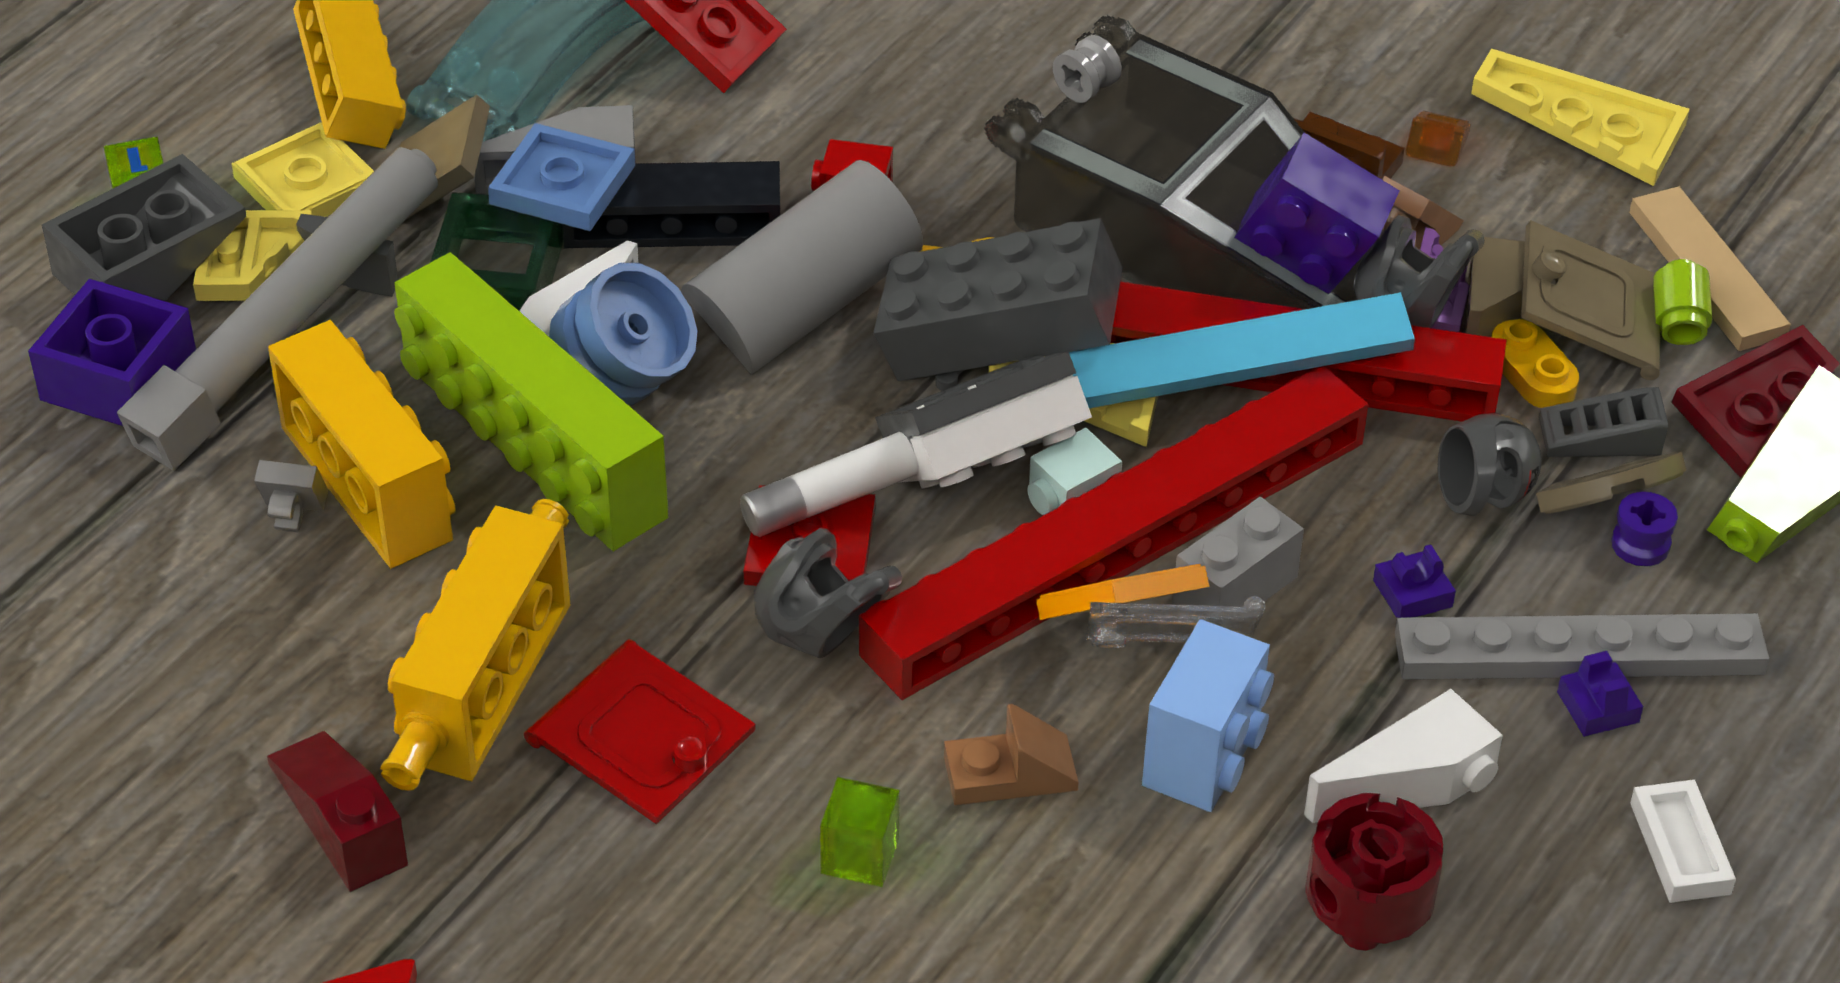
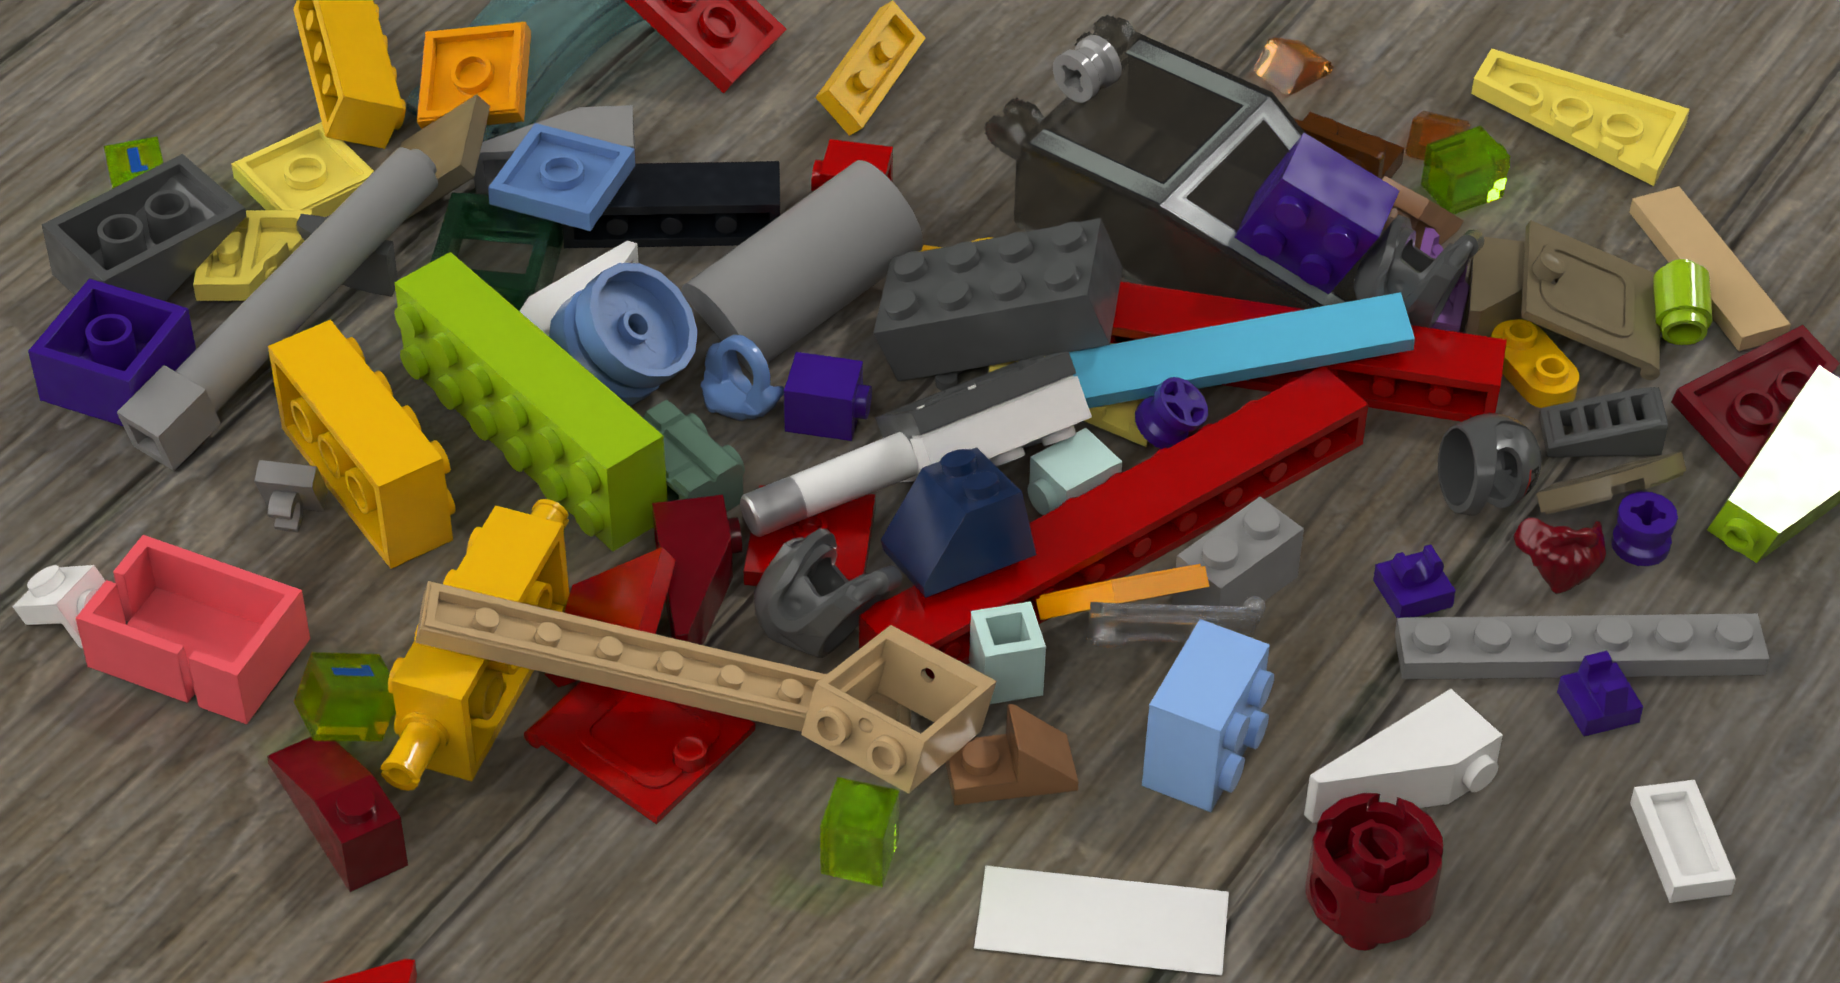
(58, 596): none -> white bracket
(194, 628): none -> coral piece
(345, 697): none -> clear neon green brick
(473, 62): none -> light orange tile
(623, 596): none -> red tile
(623, 658): none -> tan tile
(694, 460): none -> sand green brick
(702, 544): none -> dark red slope
(729, 390): none -> medium blue piece
(825, 396): none -> dark purple brick
(870, 68): none -> yellow plate
(896, 668): none -> tan window
(958, 523): none -> dark blue slope
(1009, 649): none -> light aqua brick
(1102, 920): none -> white sticker
(1171, 413): none -> dark purple wheel
(1291, 65): none -> clear orange slope
(1465, 170): none -> clear neon green brick
(1561, 553): none -> dark red piece

